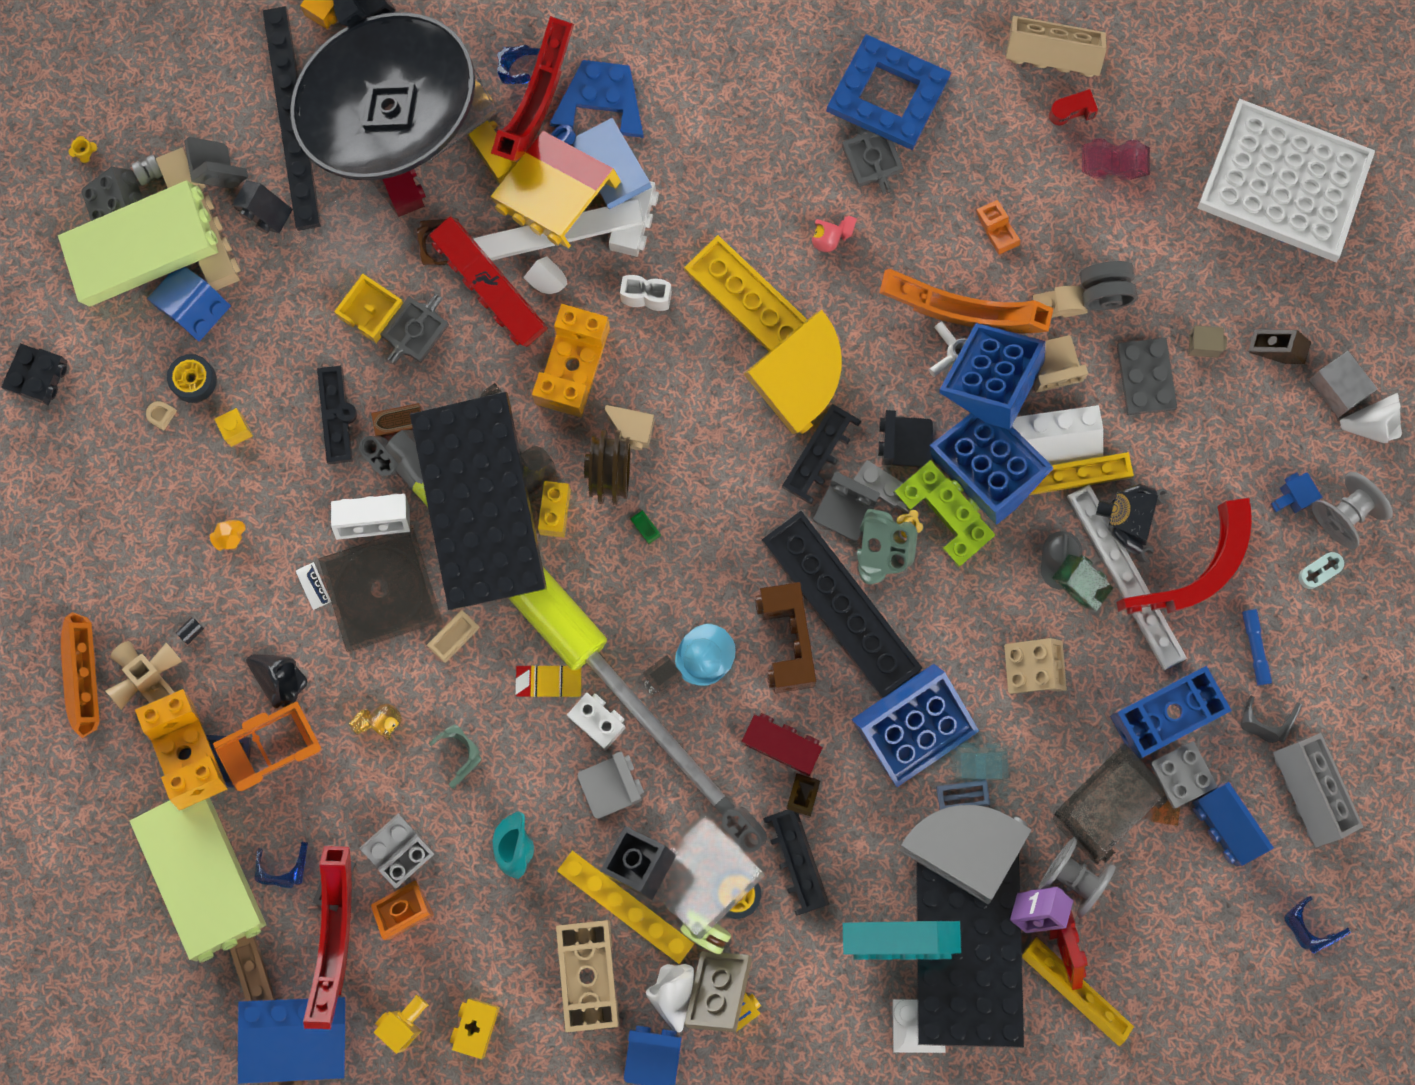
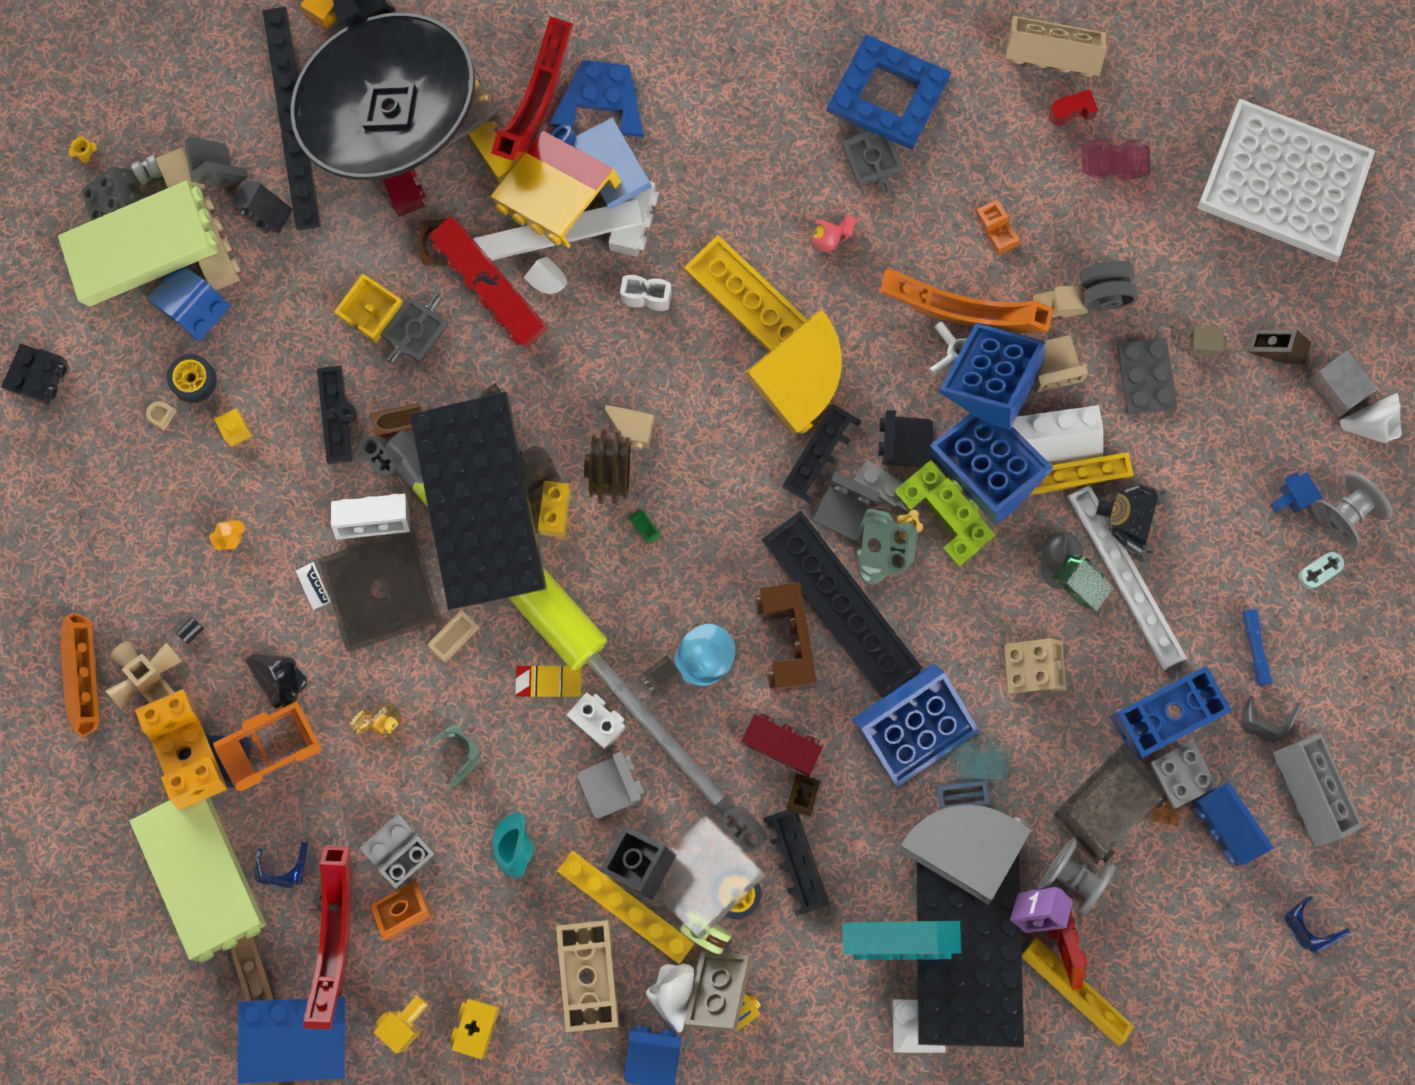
(506, 59): clear blue helmet -> none
(578, 337): light orange plate -> none
(1232, 545): red arch -> none

